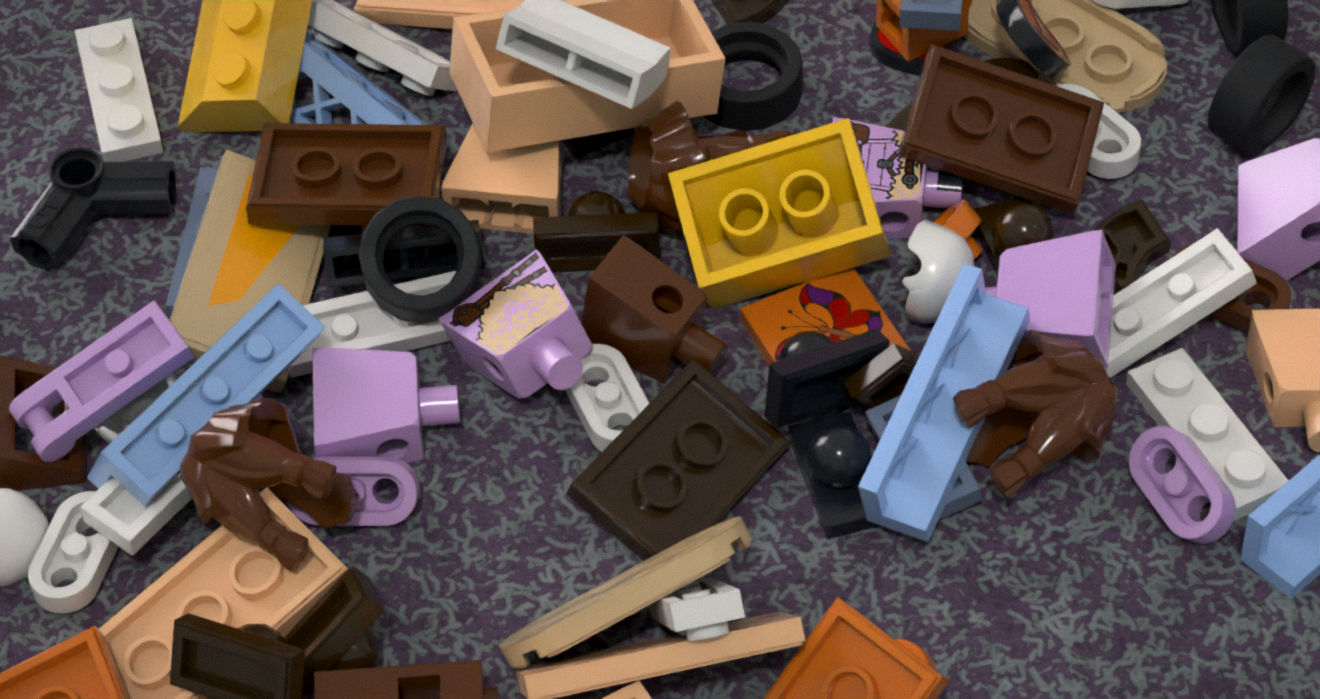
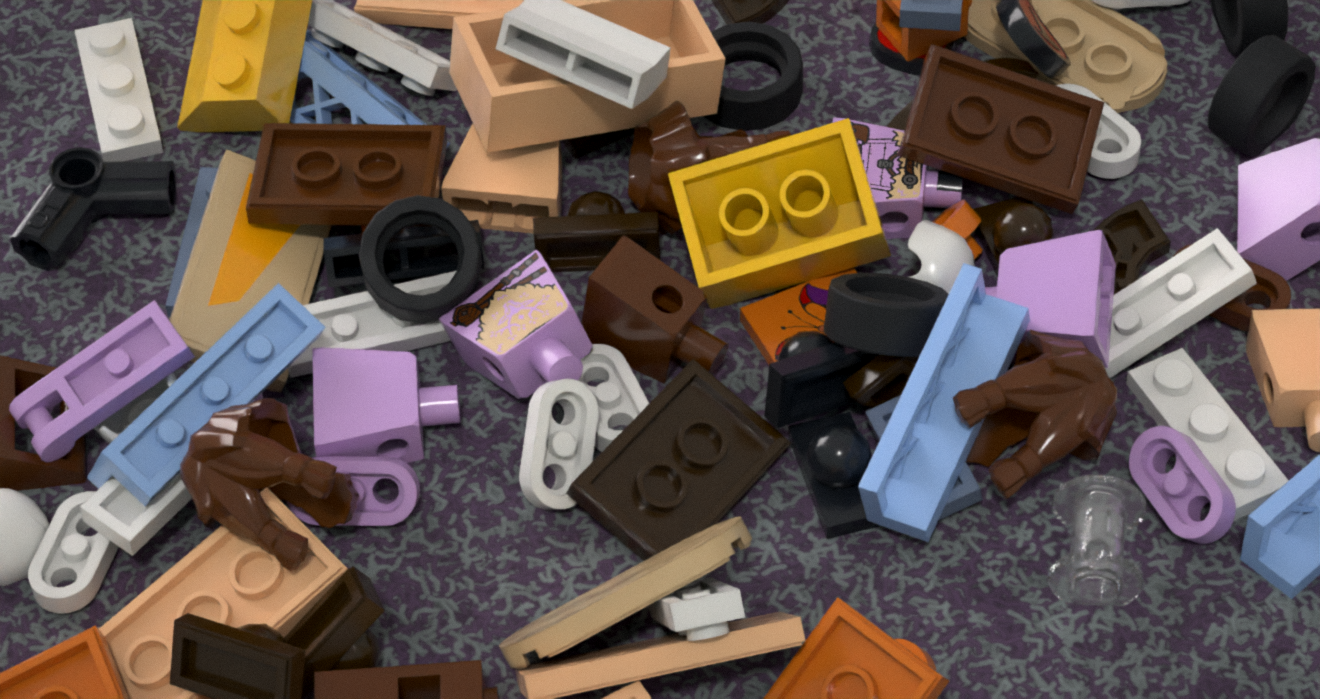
(563, 446): none -> white plate
(882, 313): none -> black tyre
(1099, 515): none -> clear hose

